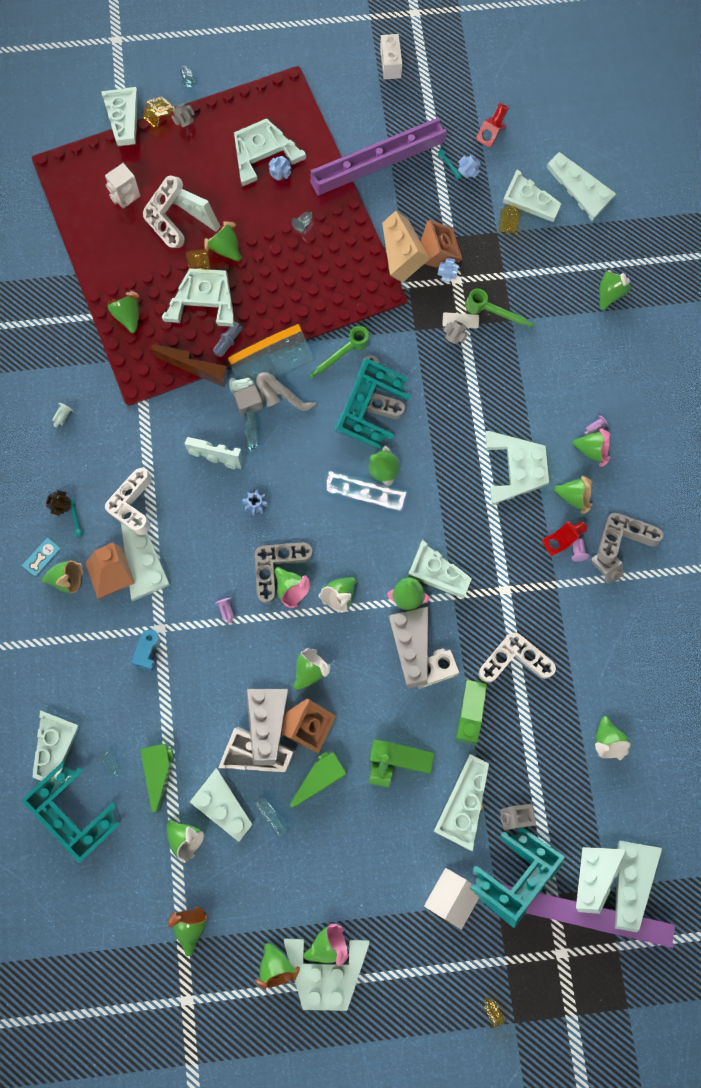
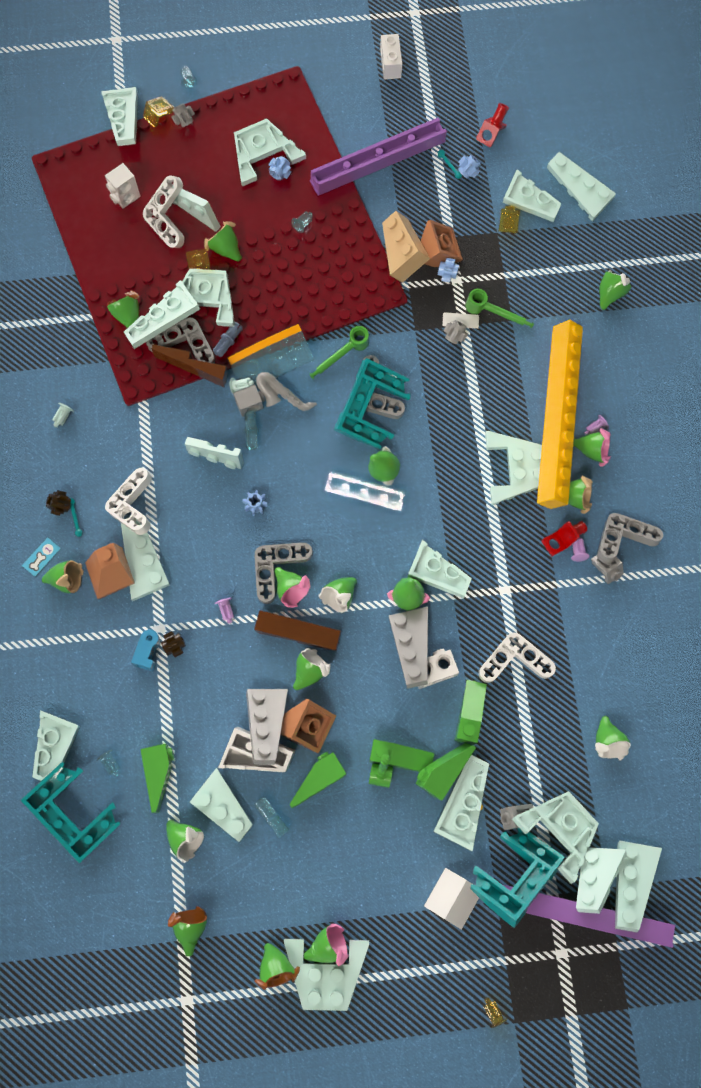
(171, 310): none -> light aqua wing
(173, 644): none -> dark brown gear
(189, 335): none -> light grey beam
(297, 630): none -> reddish brown slope
(442, 773): none -> bright green slope
(560, 415): none -> yellow brick
(568, 823): none -> light aqua wing

